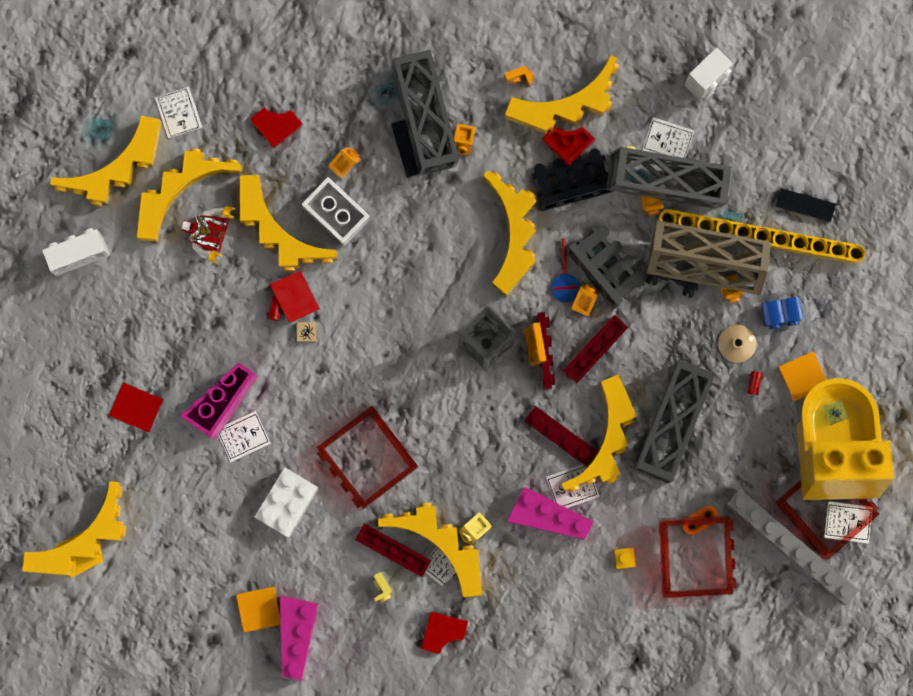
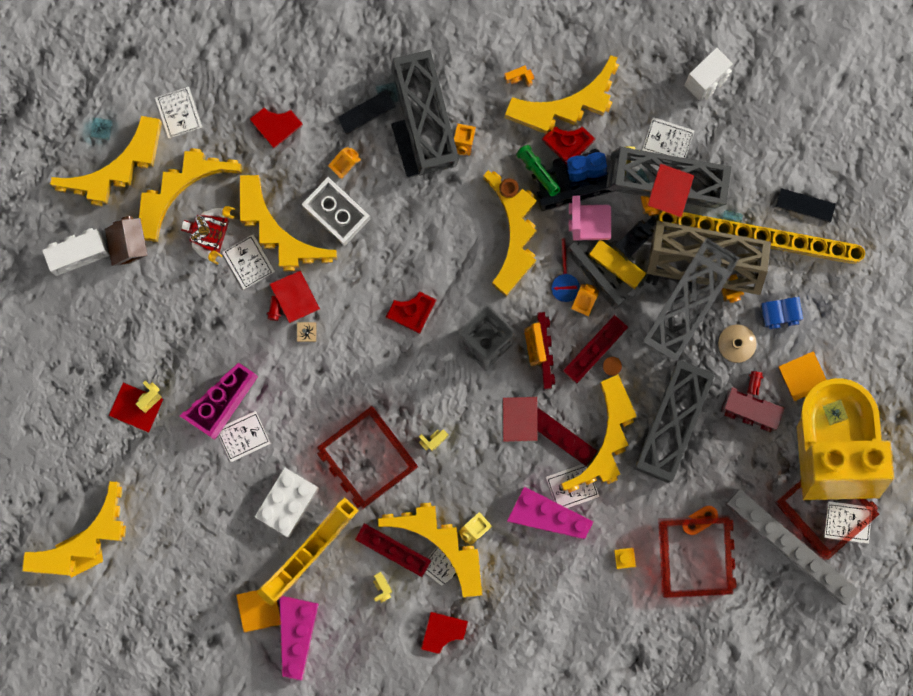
(126, 241): none -> reddish brown piece
(148, 399): none -> light yellow bracket
(248, 261): none -> white sticker
(308, 552): none -> yellow arch
(366, 112): none -> black tile
(412, 313): none -> red tile
(437, 438): none -> light yellow bracket
(509, 188): none -> dark orange tile
(520, 419): none -> red sticker
(533, 164): none -> green pin
(589, 221): none -> bright pink bracket
(590, 166): none -> blue brick
(612, 366): none -> dark orange tile
(617, 264): none -> yellow tile
(635, 238): none -> black hinge
(667, 339): none -> dark grey piece
(670, 190): none -> red sticker
(752, 410): none -> dark red wedge

